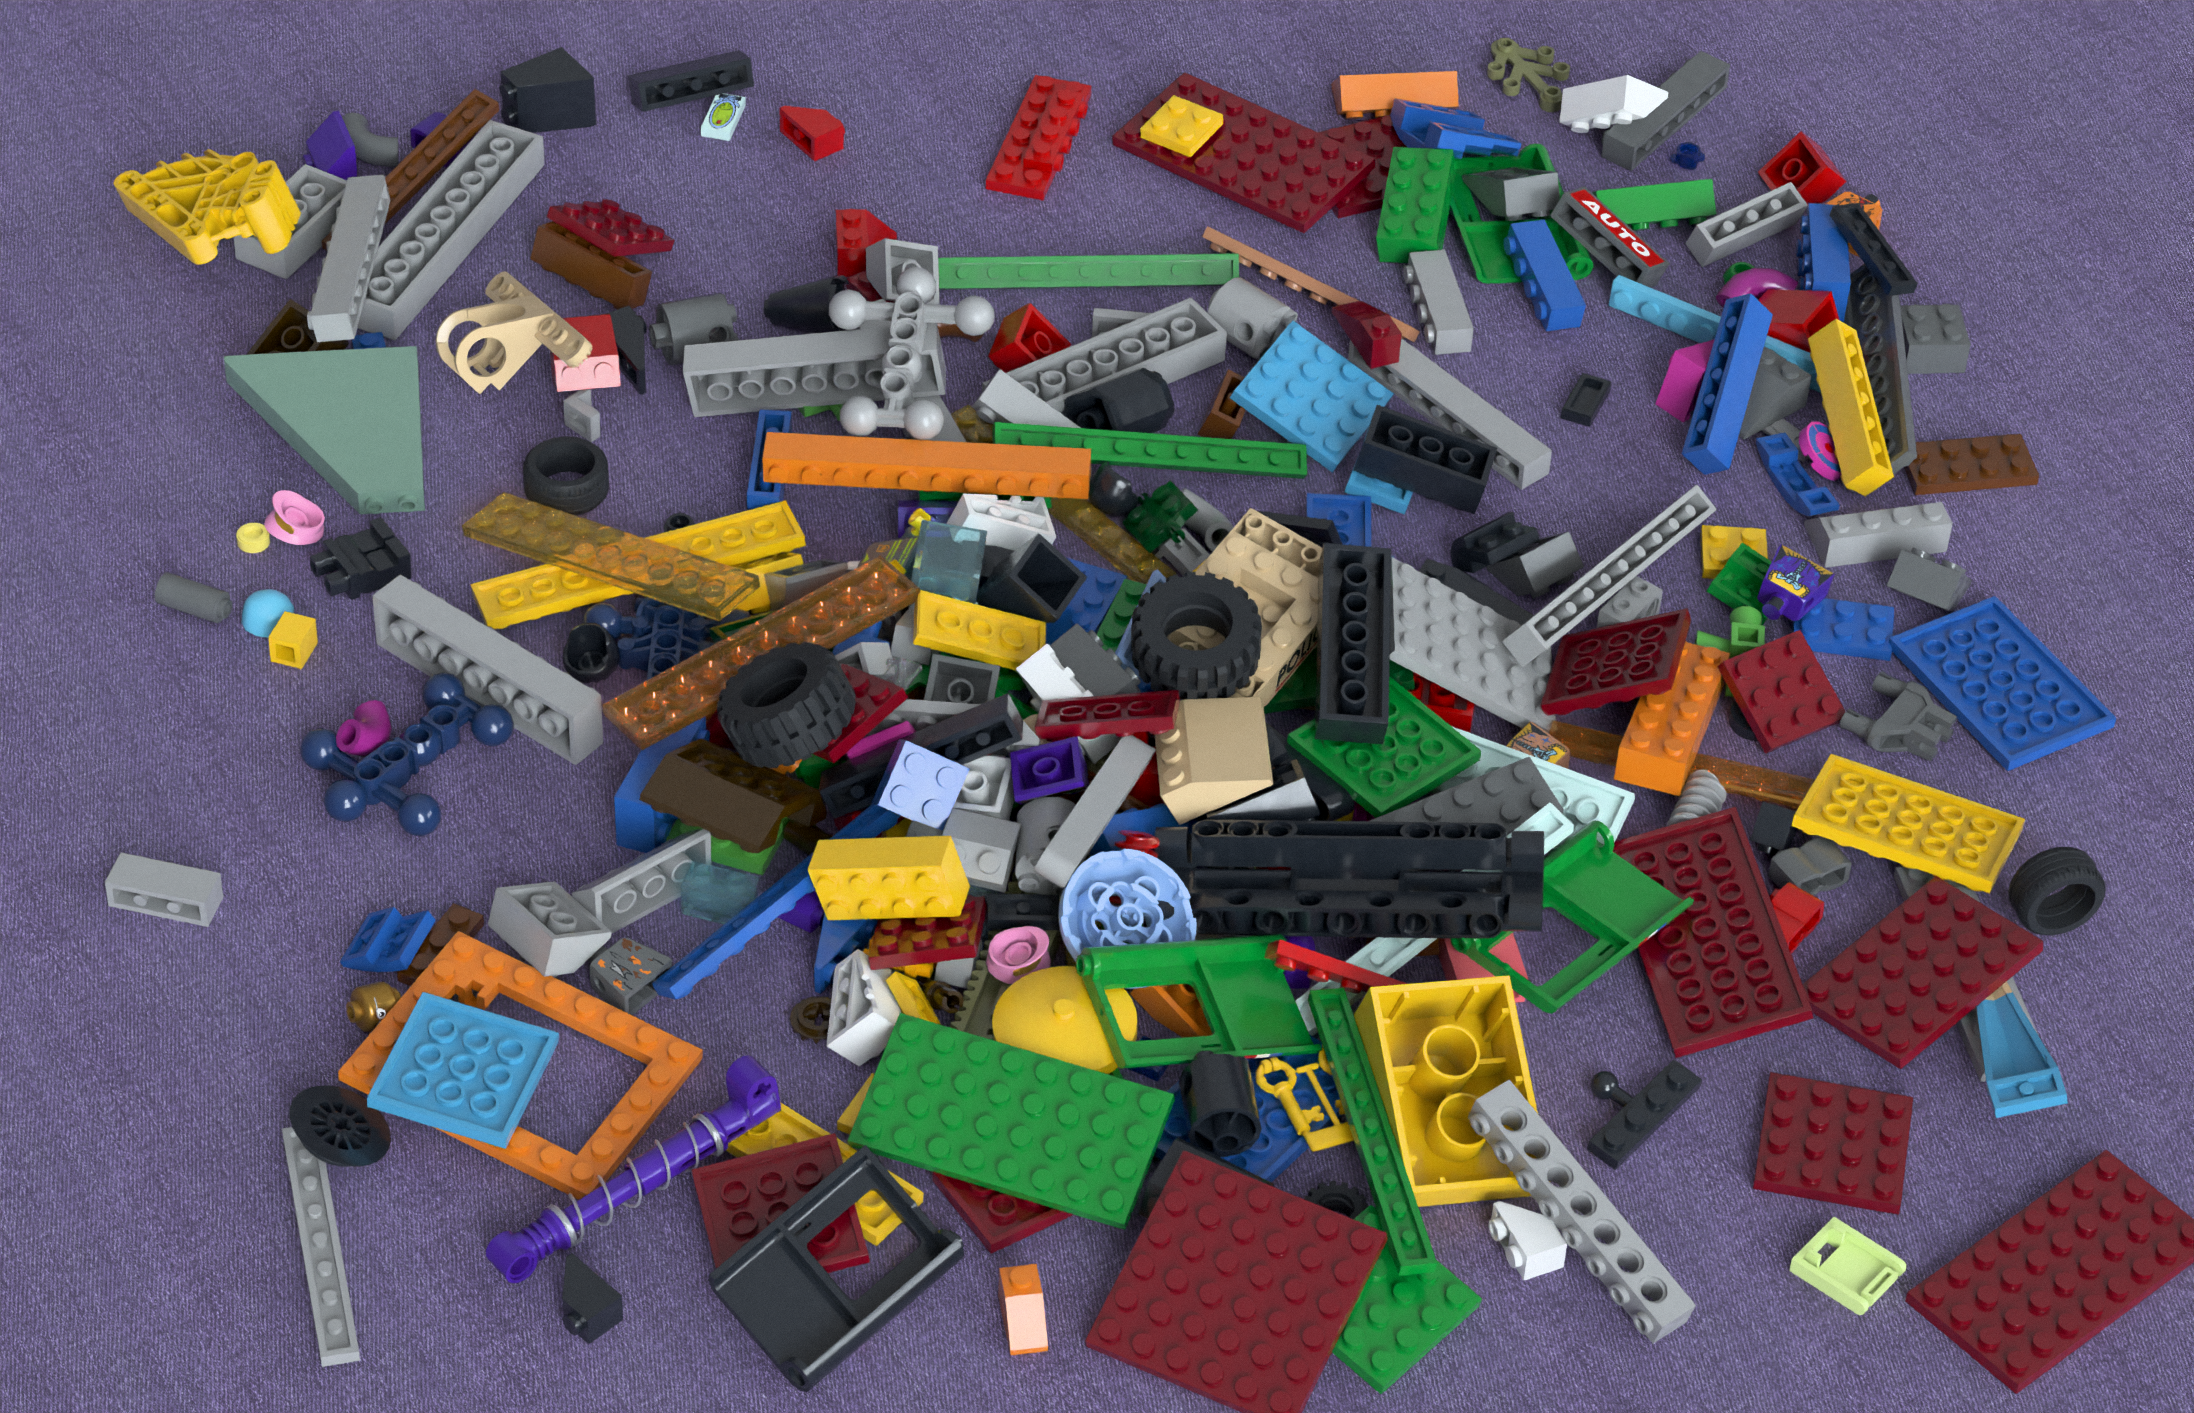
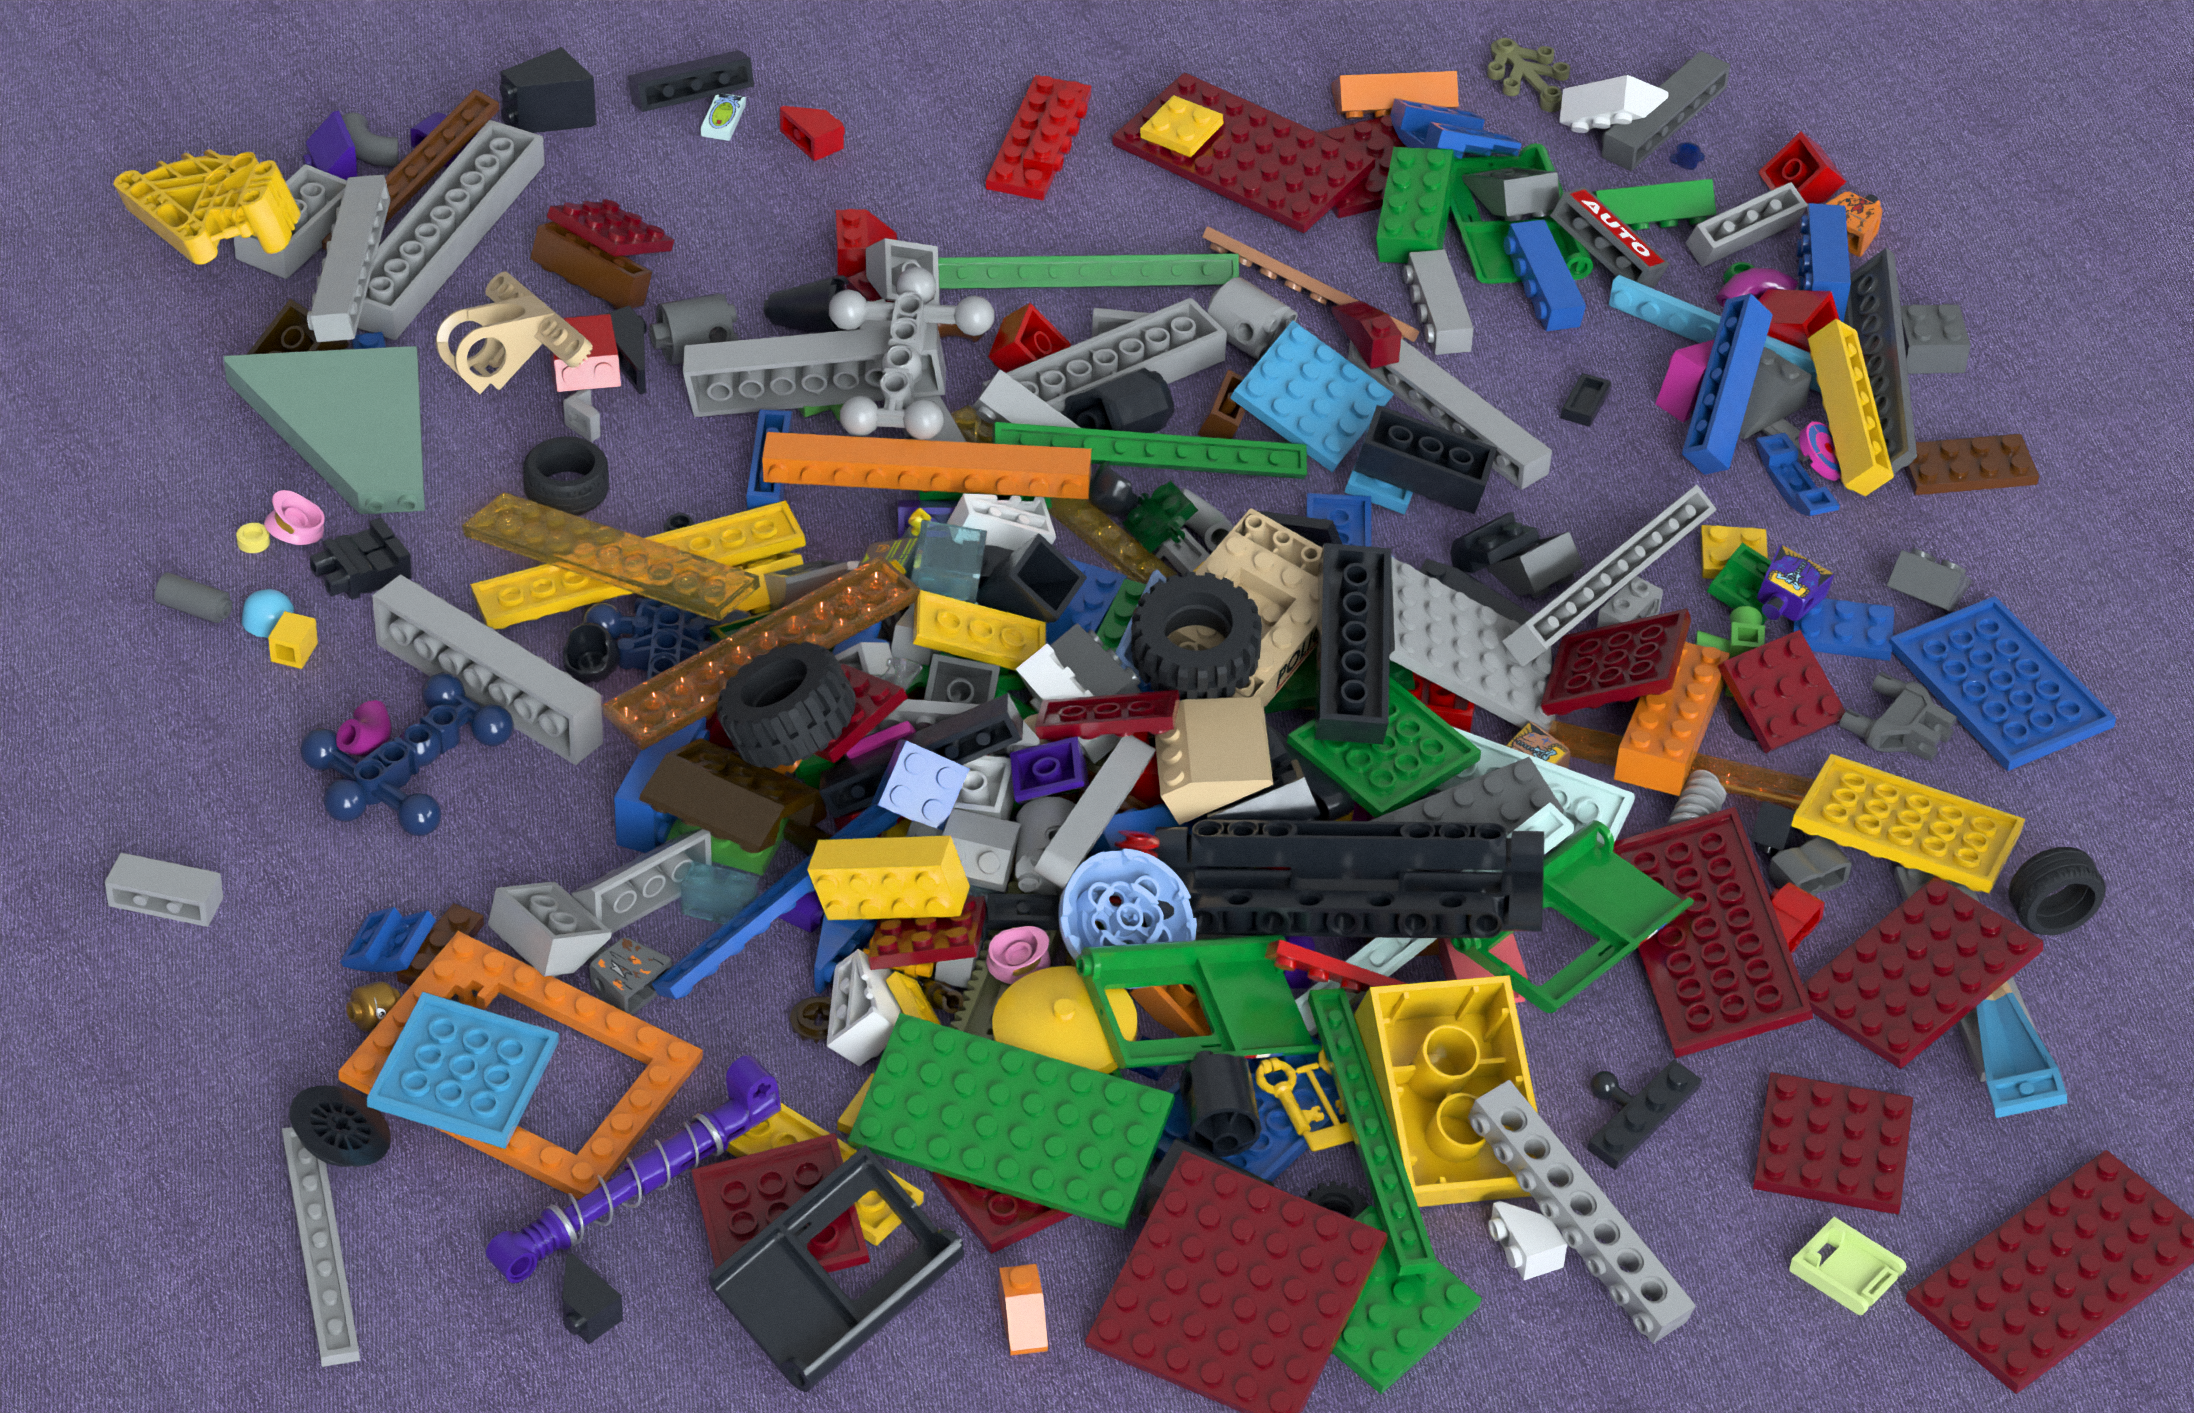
(1873, 249): black plate -> none
(1880, 534): light grey slope -> none

